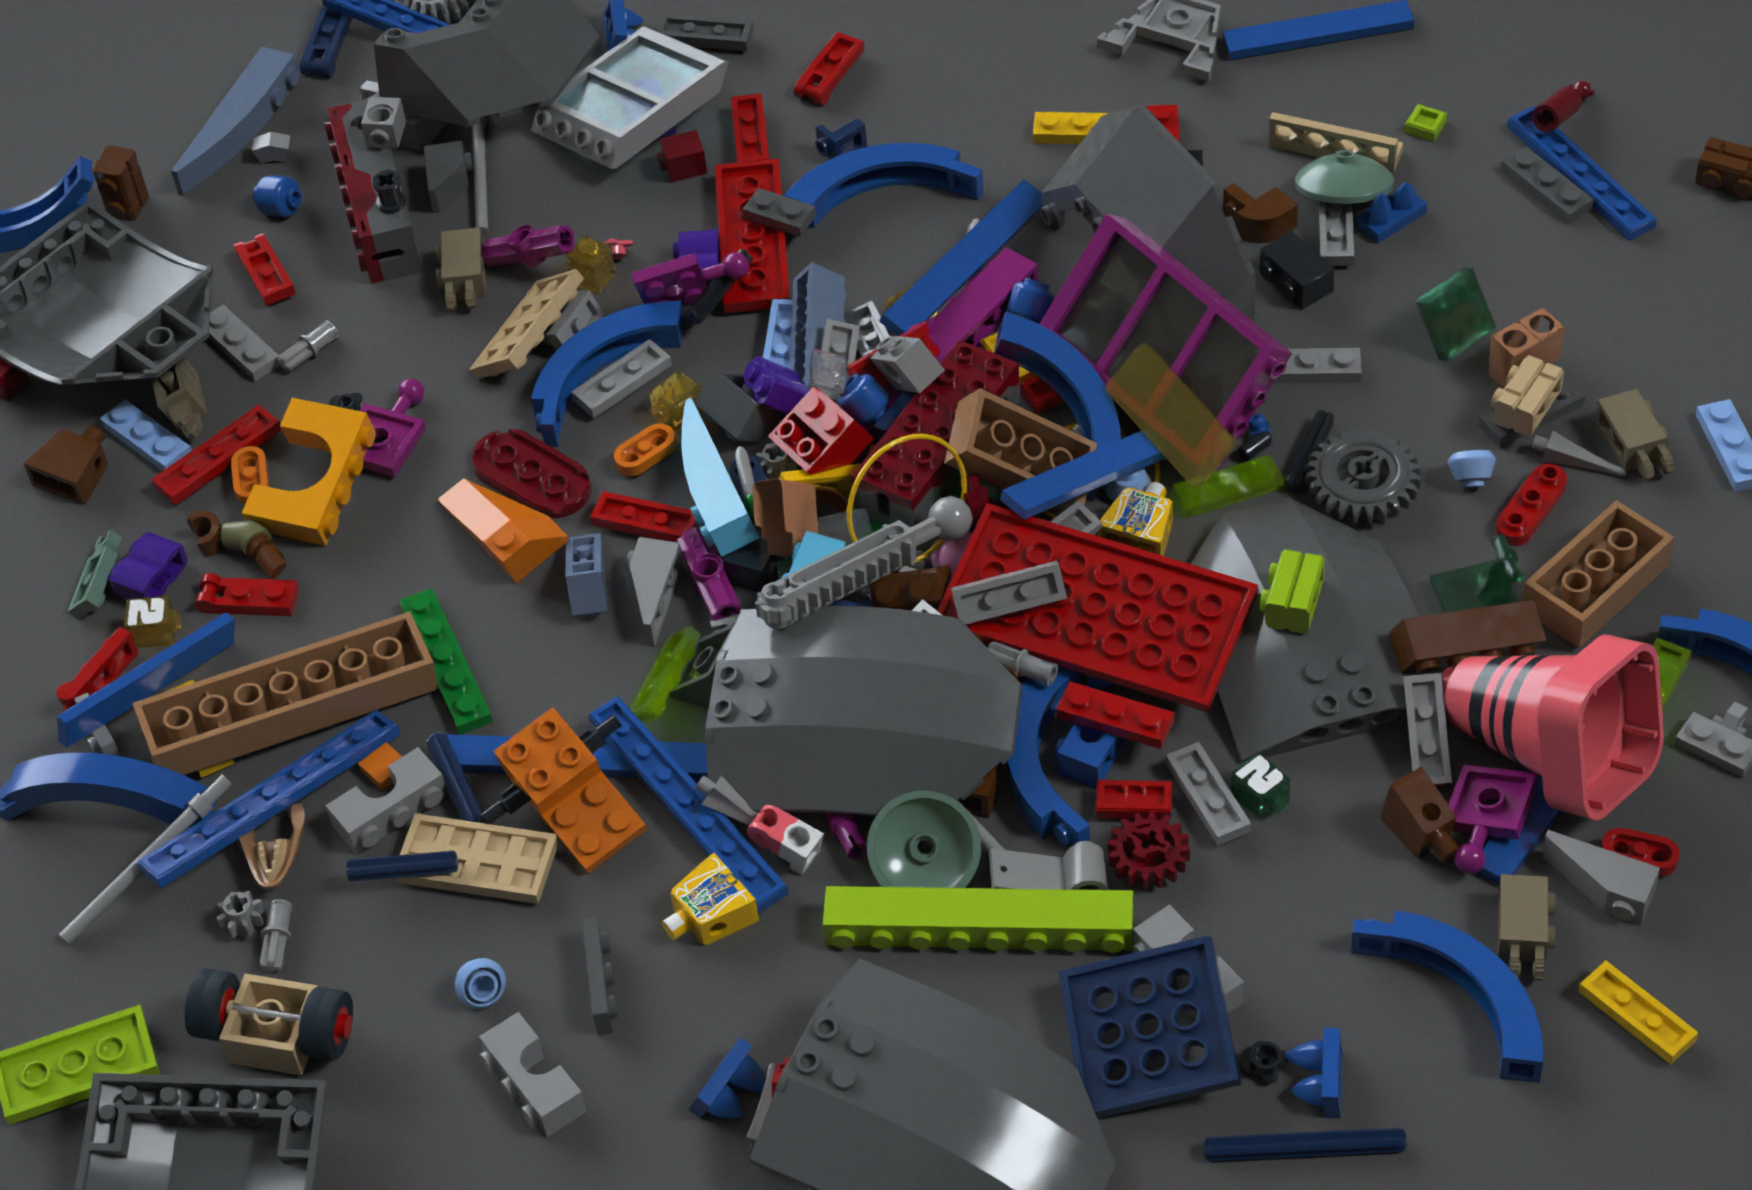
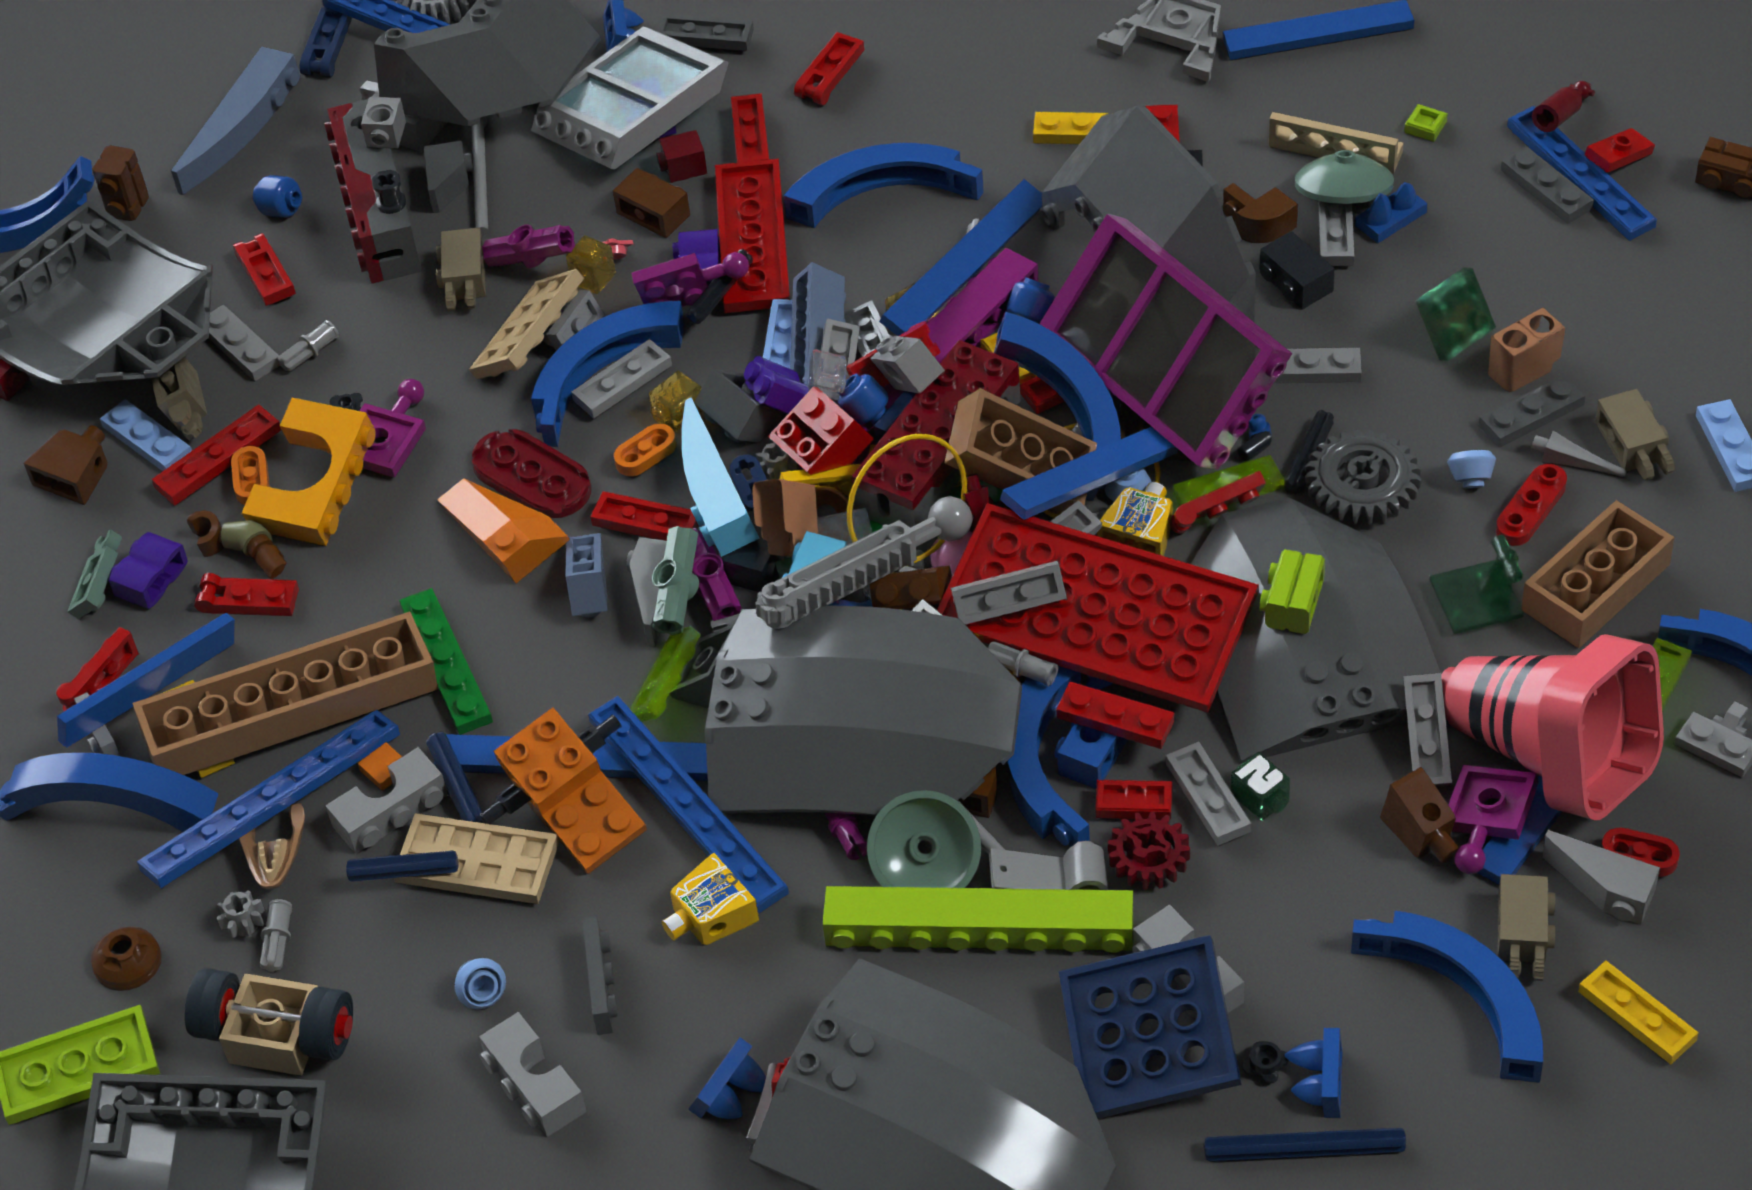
(127, 969): none -> reddish brown piece
(152, 621): clear yellow brick -> none
(198, 807): light grey bar -> none
(271, 147): light grey piece -> none
(651, 202): none -> reddish brown brick
(675, 580): none -> sand green piece
(725, 800): light grey piece -> none
(746, 478): light grey piece -> none
(779, 212): dark grey plate -> none
(786, 837): leg -> none
(843, 140): dark blue bracket -> none
(1170, 415): clear yellow piece -> none
(1216, 502): none -> red plate
(1449, 637): reddish brown brick -> none
(1527, 395): tan brick -> none
(1619, 150): none -> red plate

